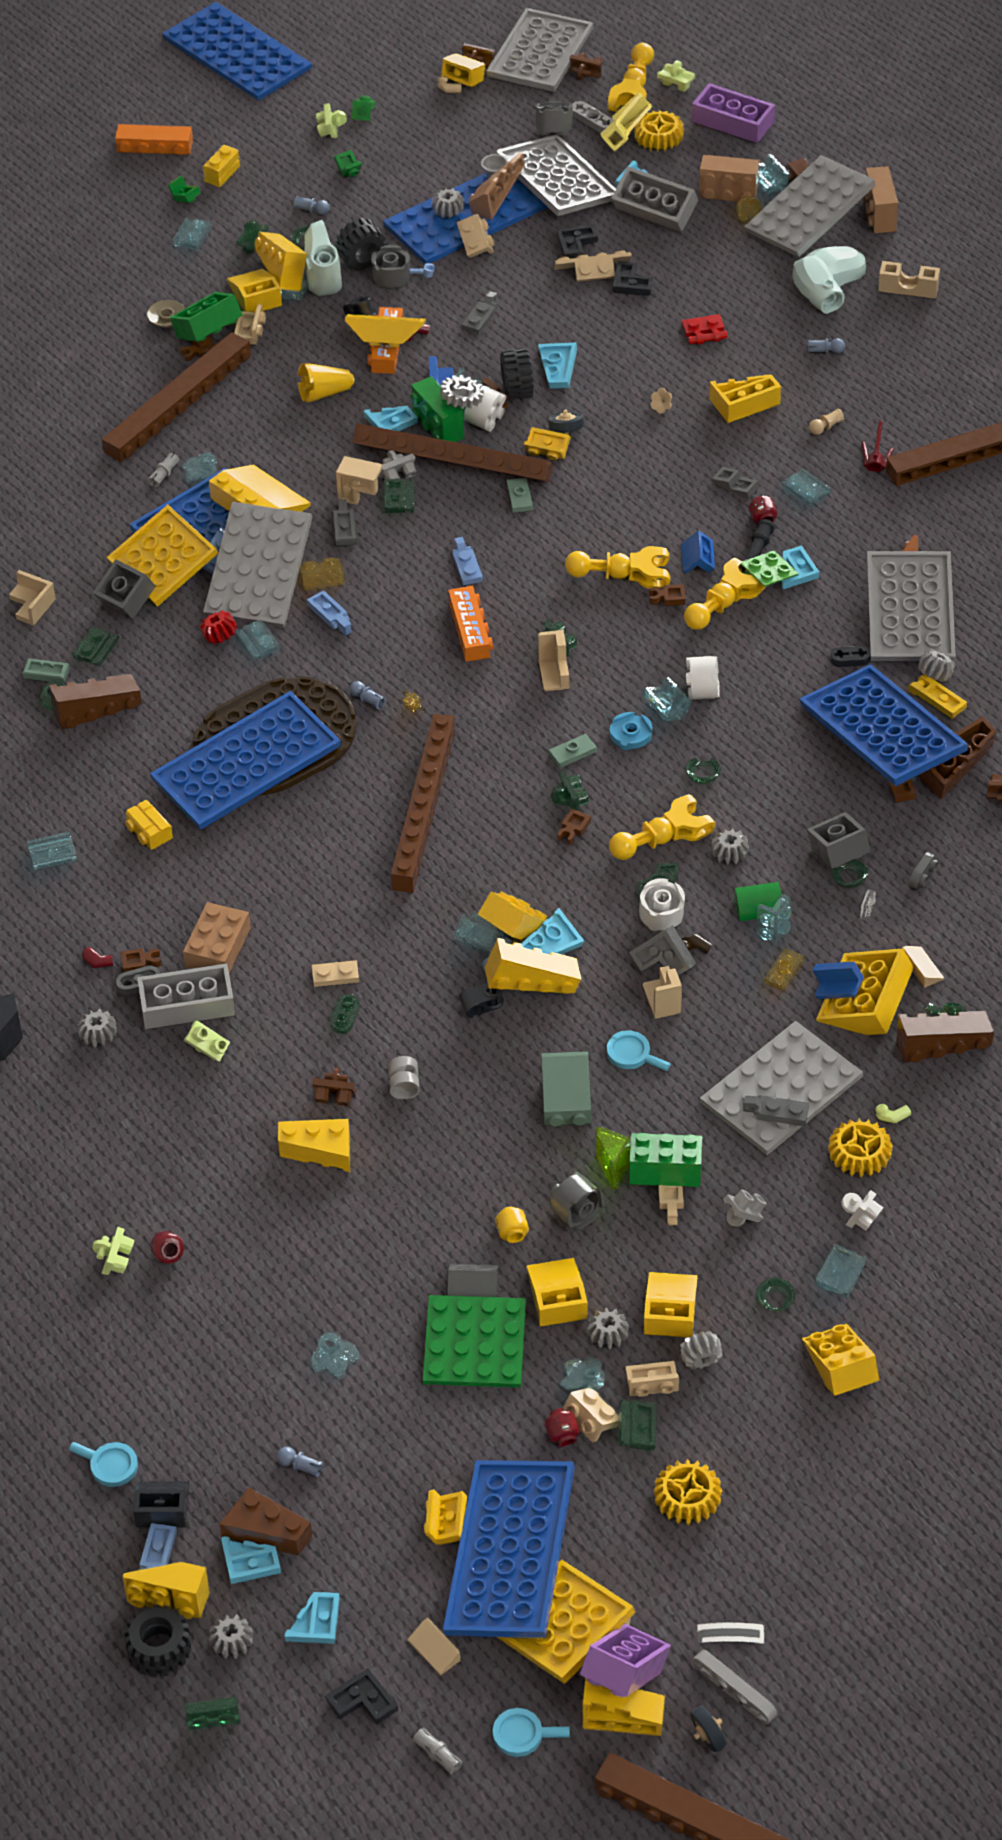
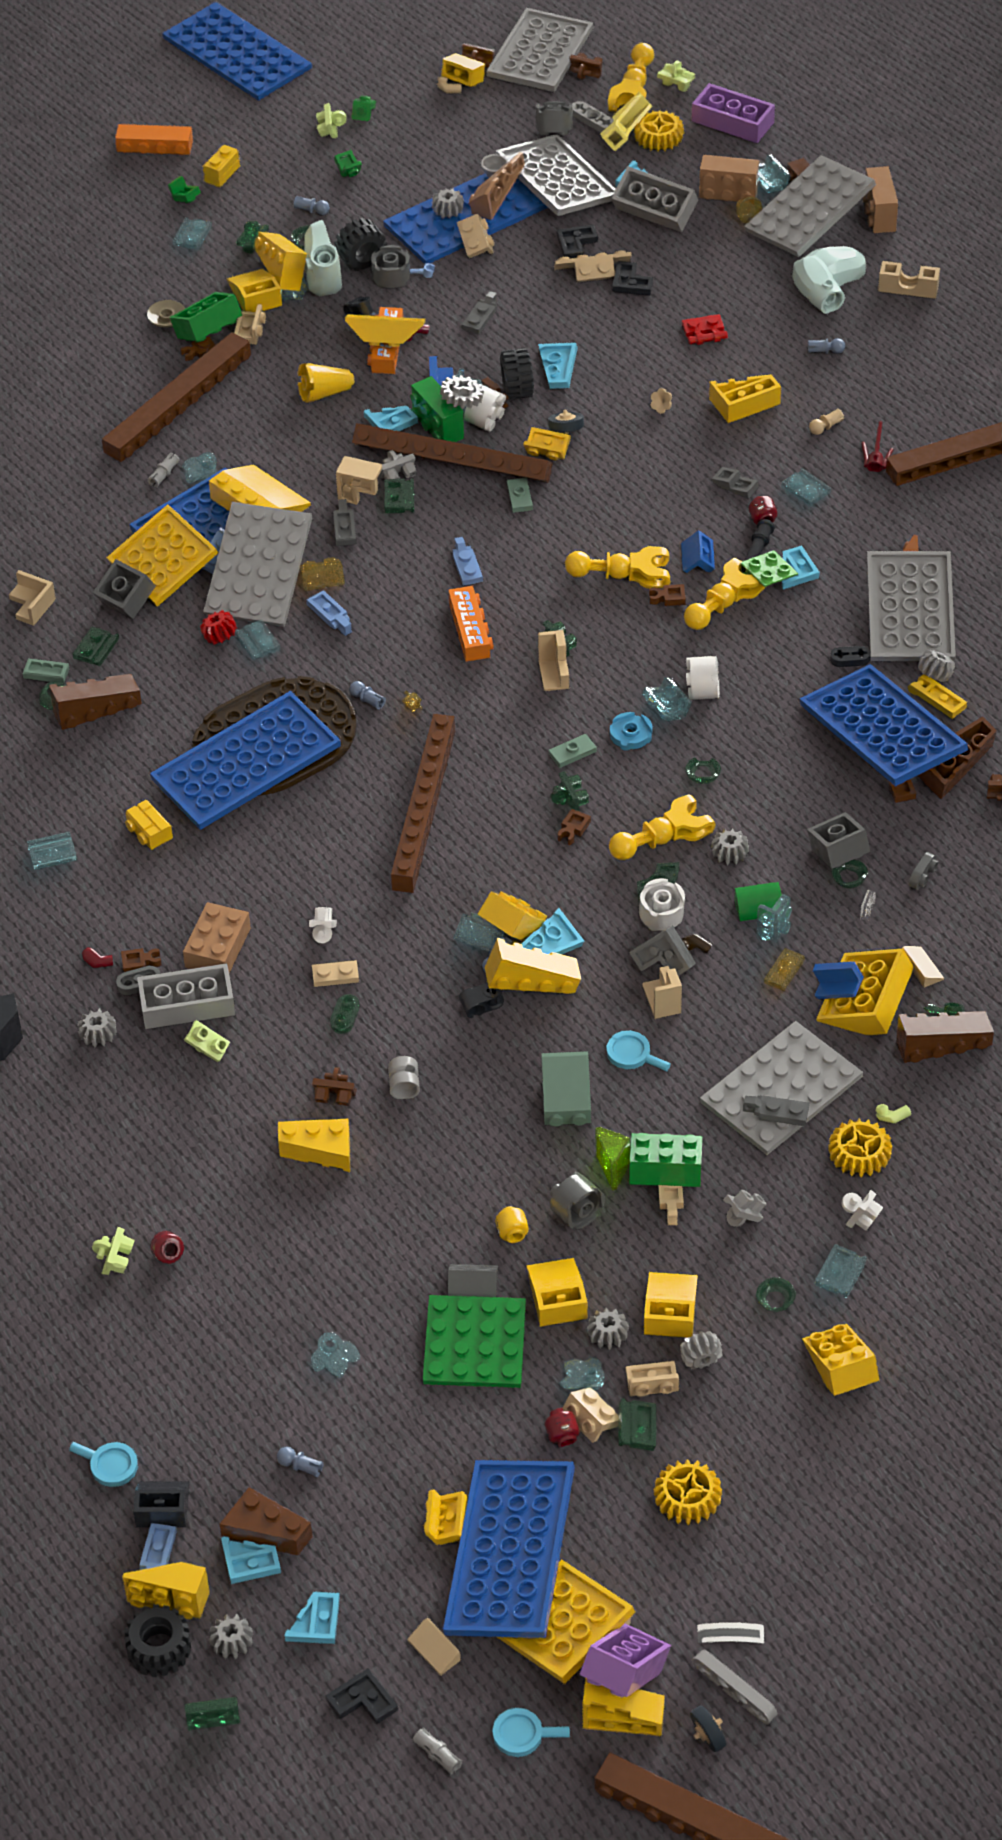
(323, 923): none -> white hips

